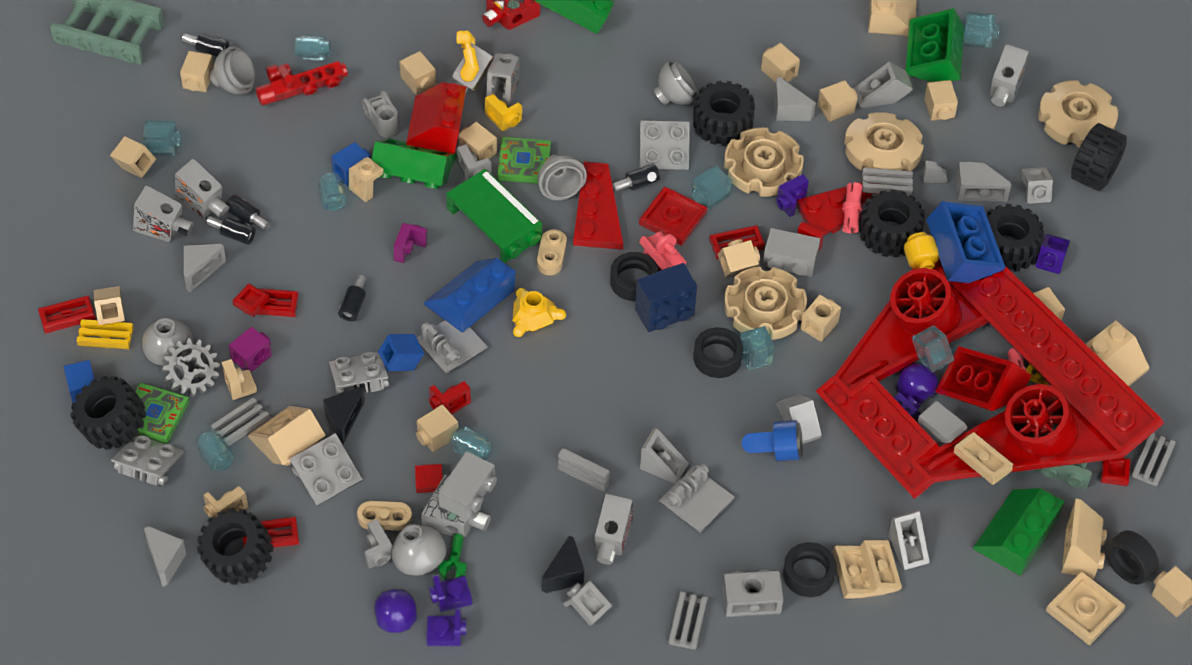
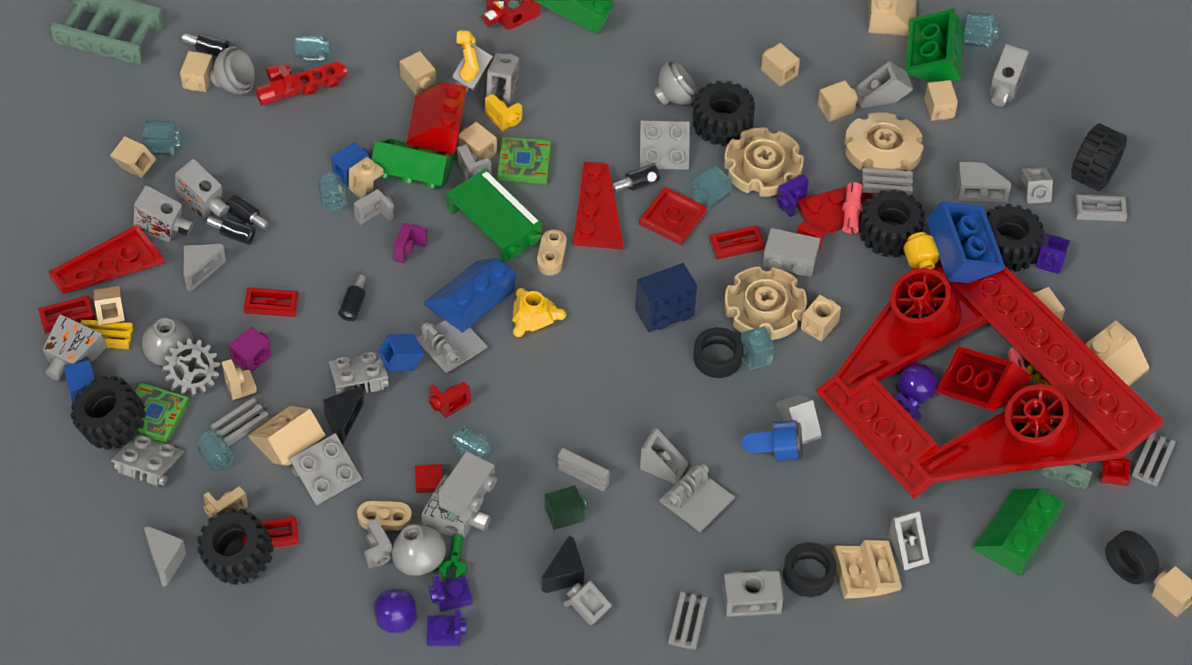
(71, 344): none -> light grey torso
(114, 258): none -> red wing
(251, 300): red tile -> none
(372, 205): none -> light grey bracket
(382, 114): light grey piece -> none
(436, 428): tan brick -> none
(561, 177): light grey piece -> none
(565, 507): none -> clear green brick
(613, 528): light grey torso -> none
(627, 261): black tyre -> none
(662, 250): coral hips -> none
(738, 257): tan brick -> none
(791, 103): light grey slope -> none
(933, 348): clear light blue brick -> none
(934, 173): light grey tile -> none
(941, 423): light grey slope -> none
(983, 458): tan plate -> none
(1074, 110): tan piece -> none
(1083, 541): tan slope -> none
(1085, 608): tan plate -> none
(1099, 209): none -> light grey tile

